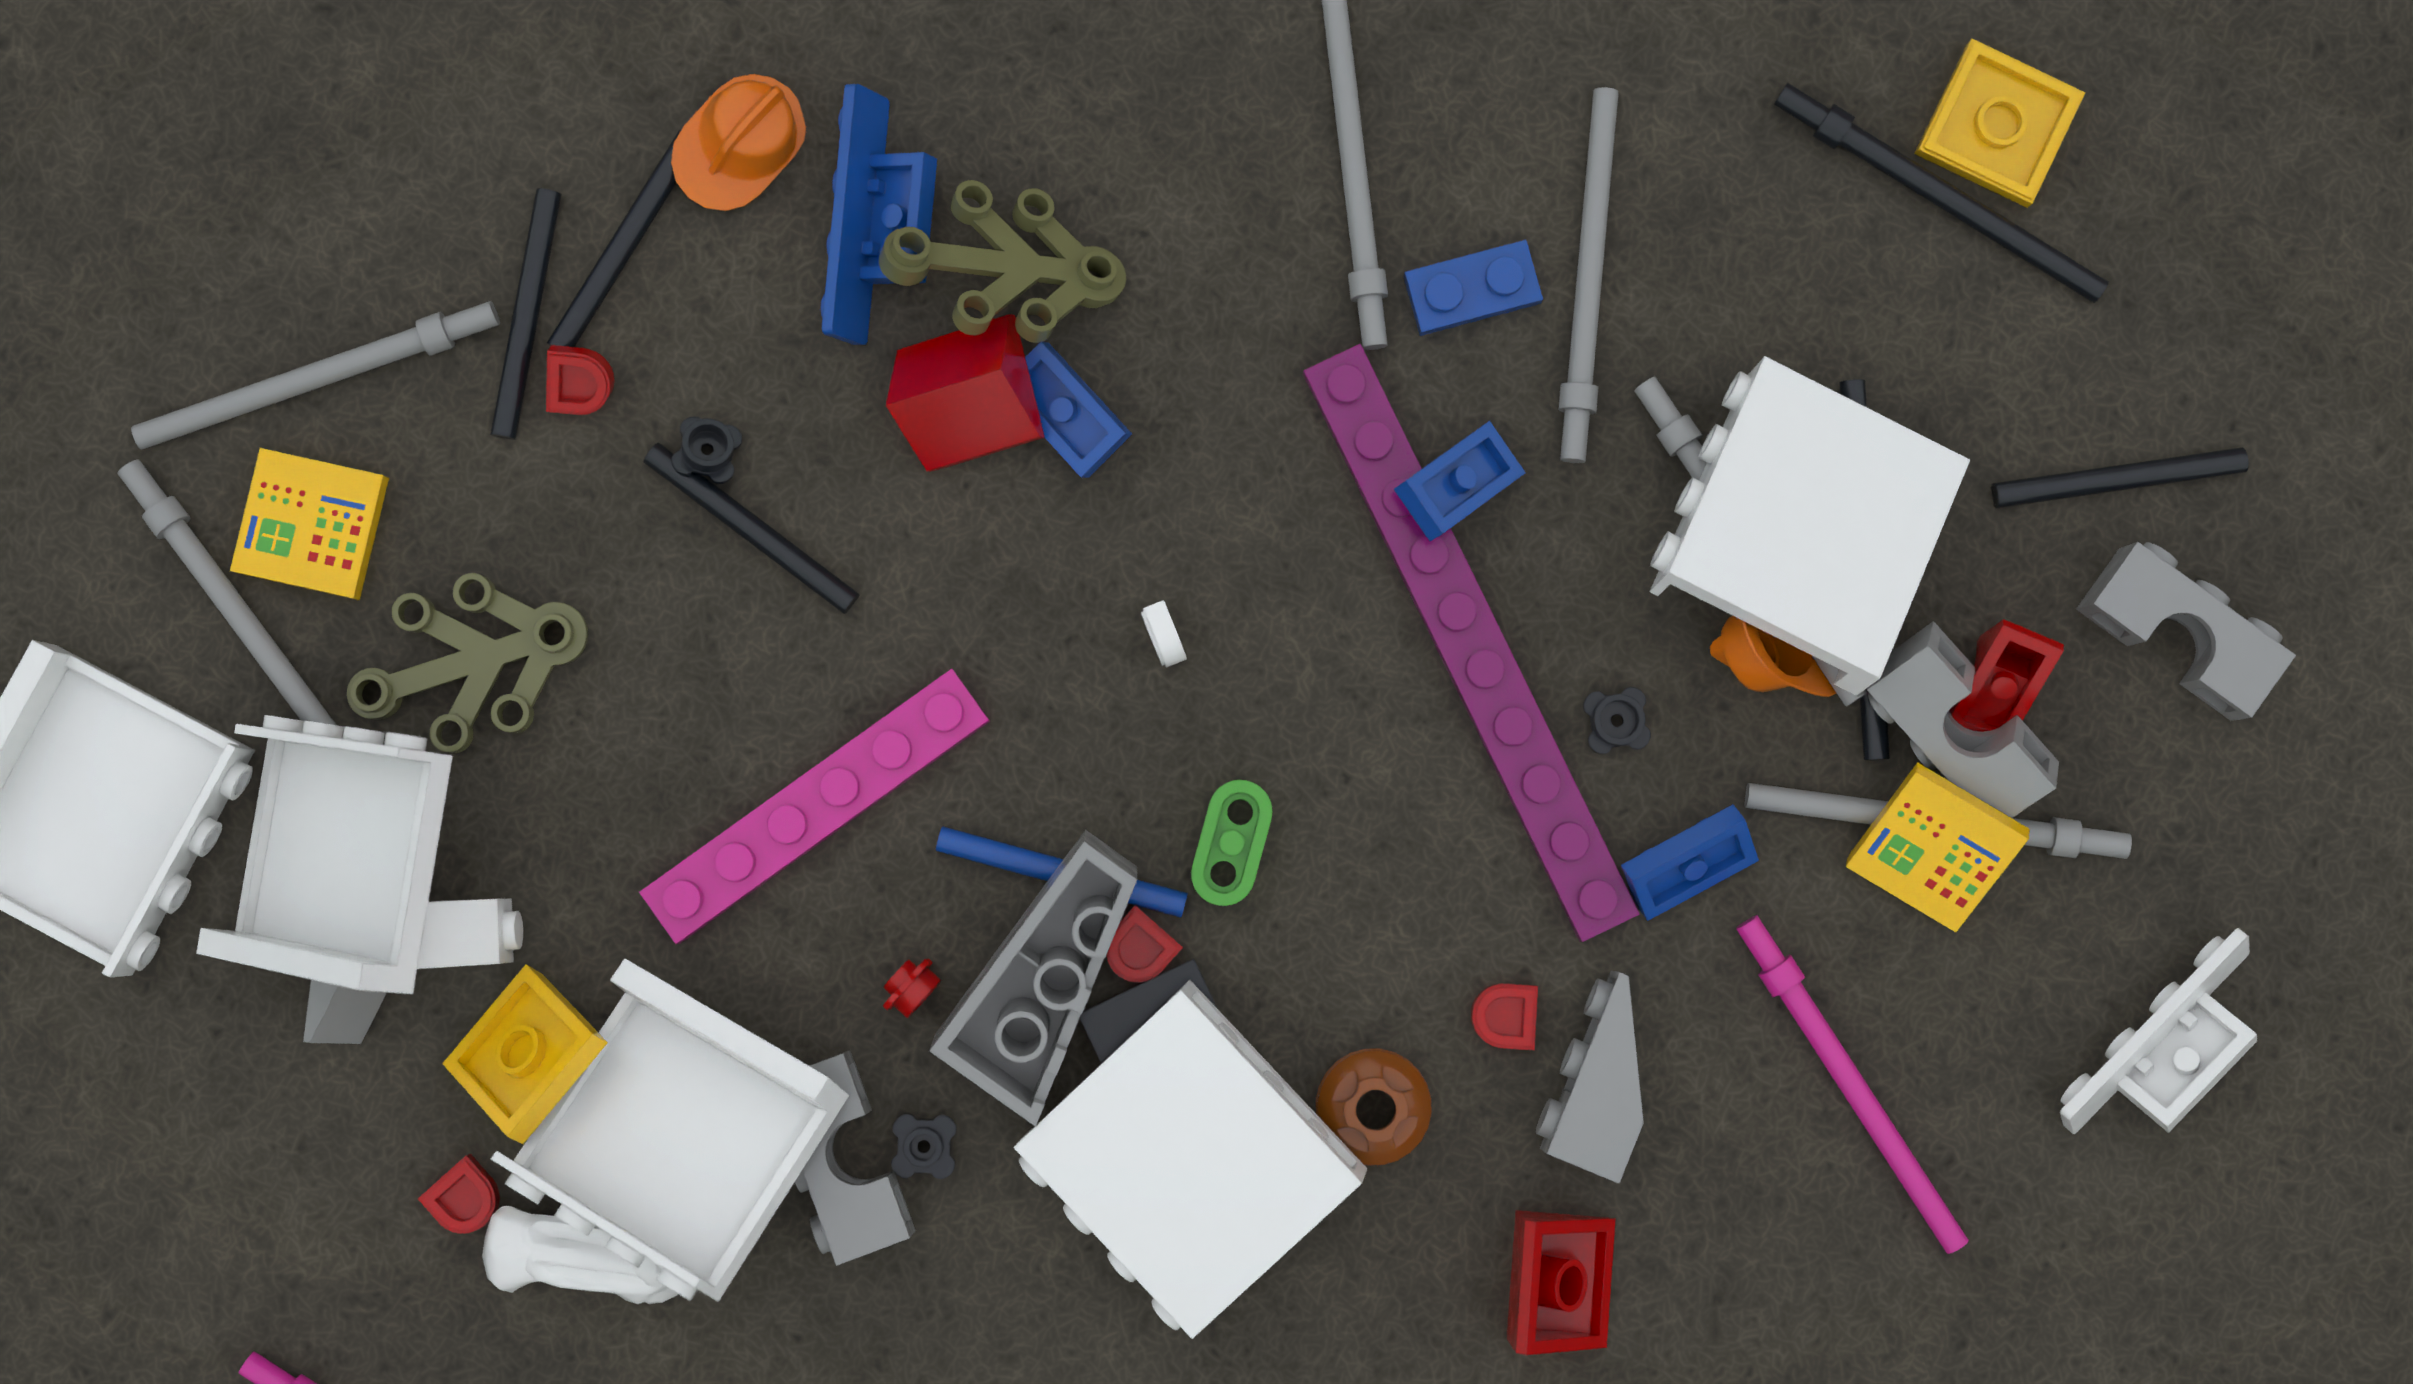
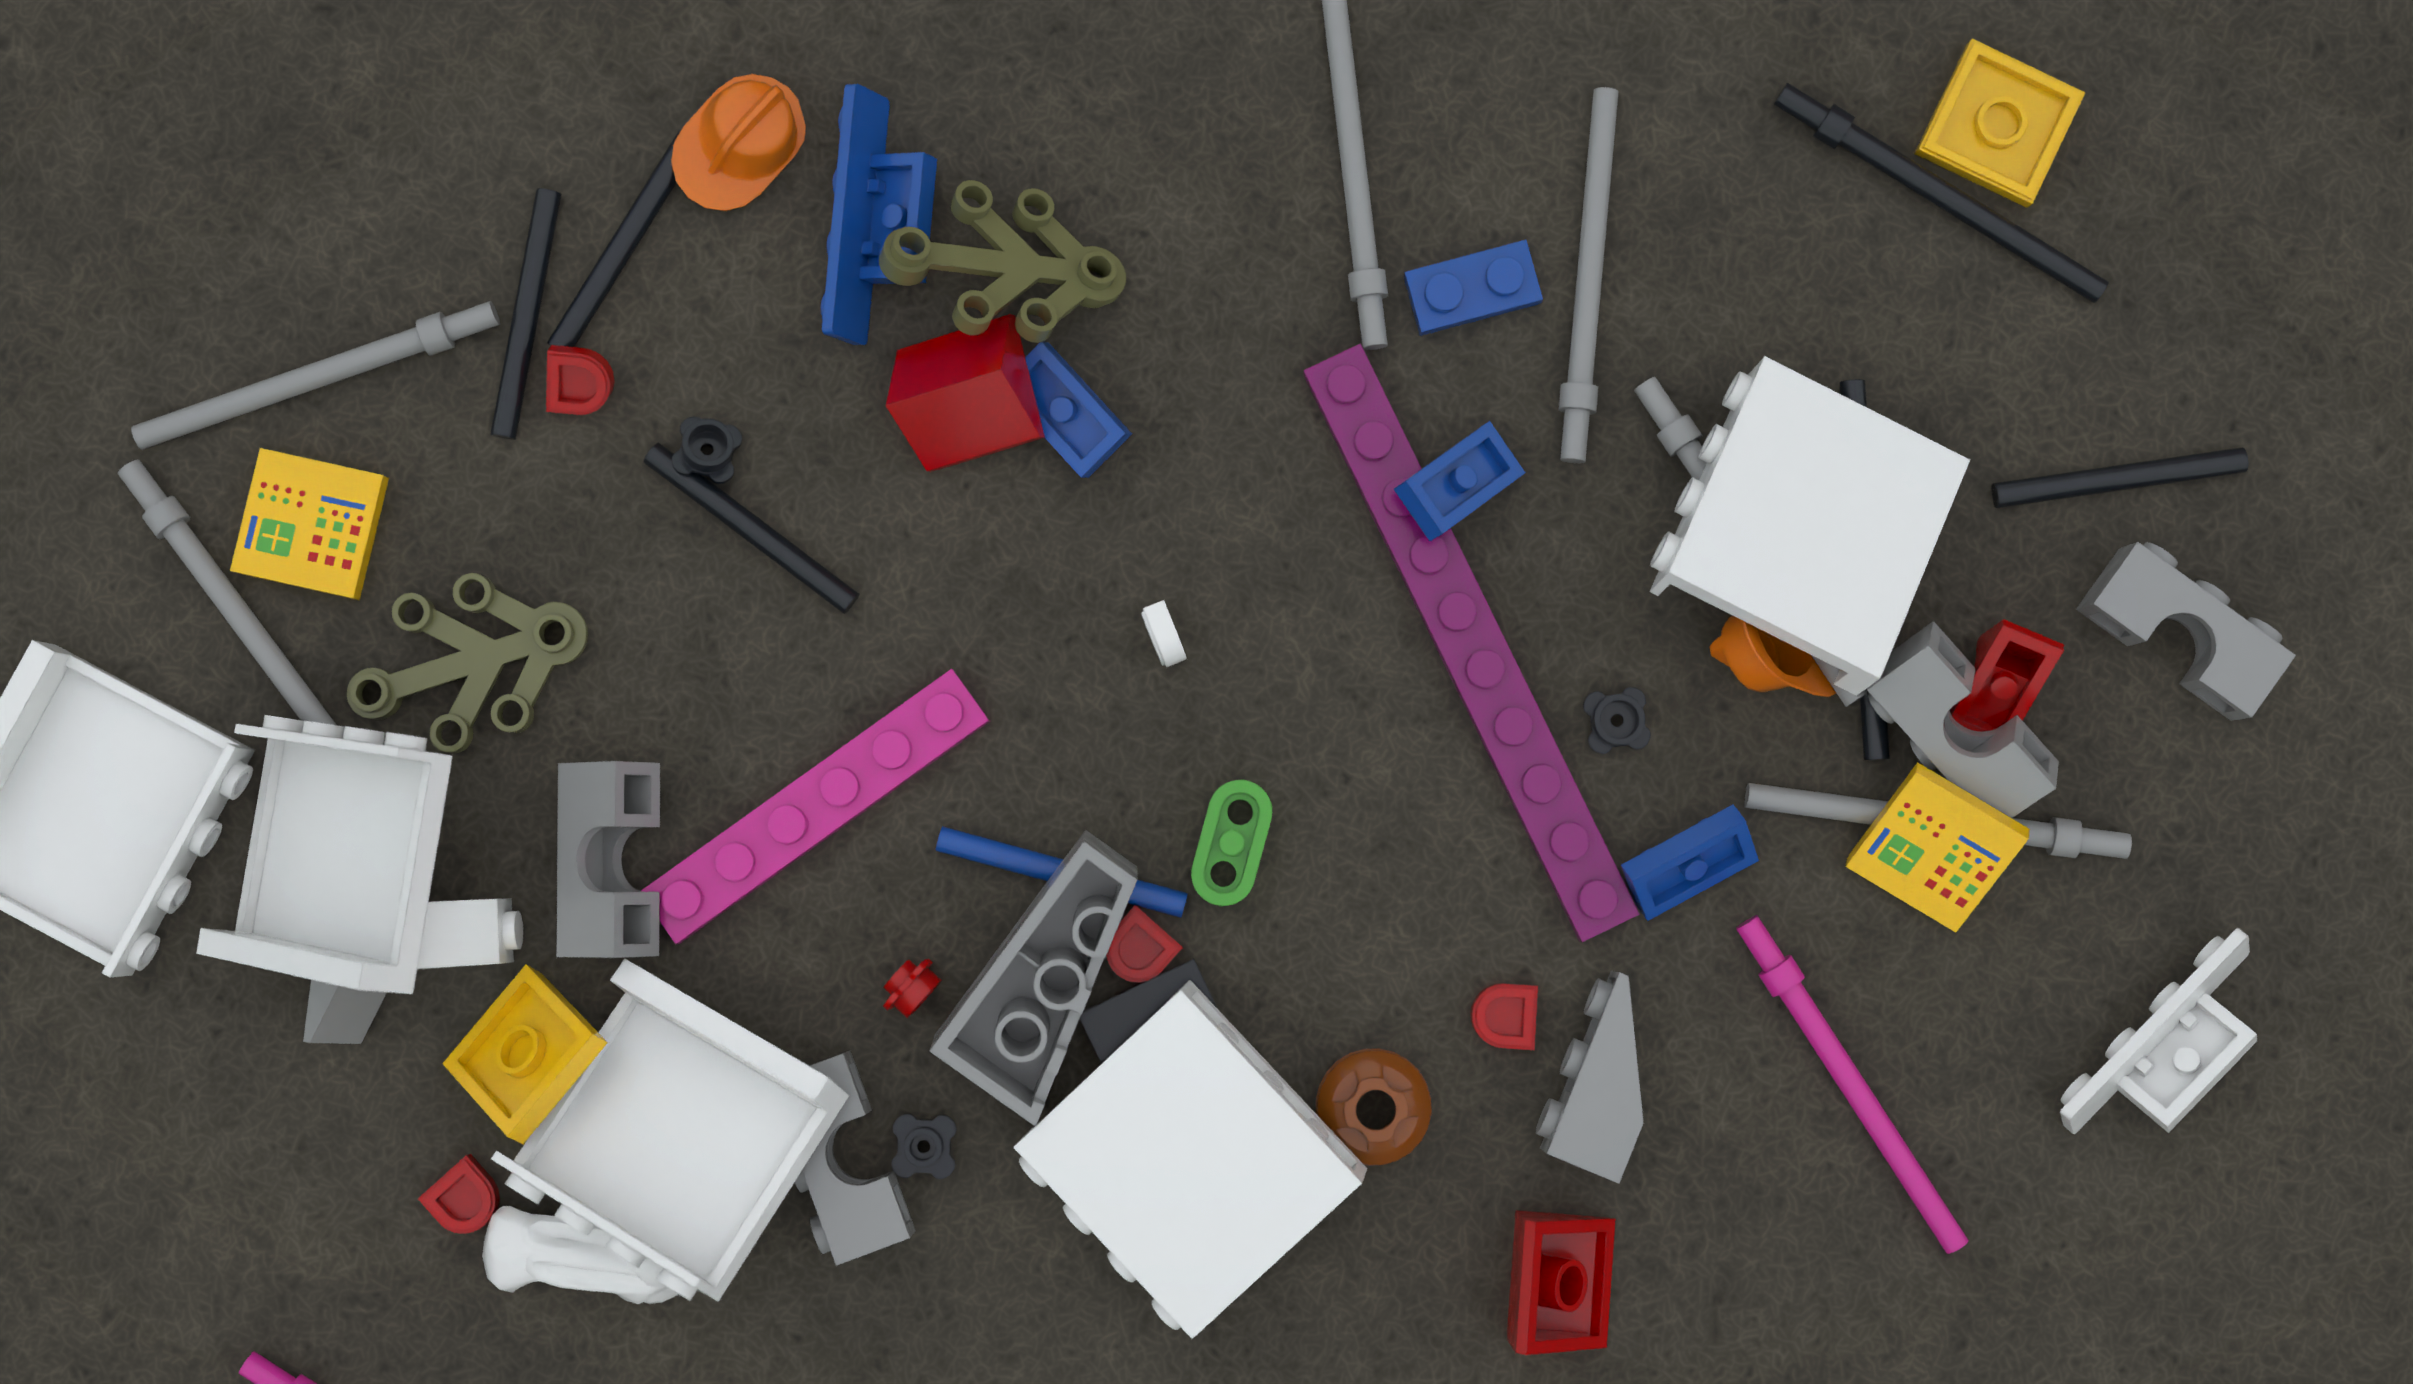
(595, 903): none -> light grey arch

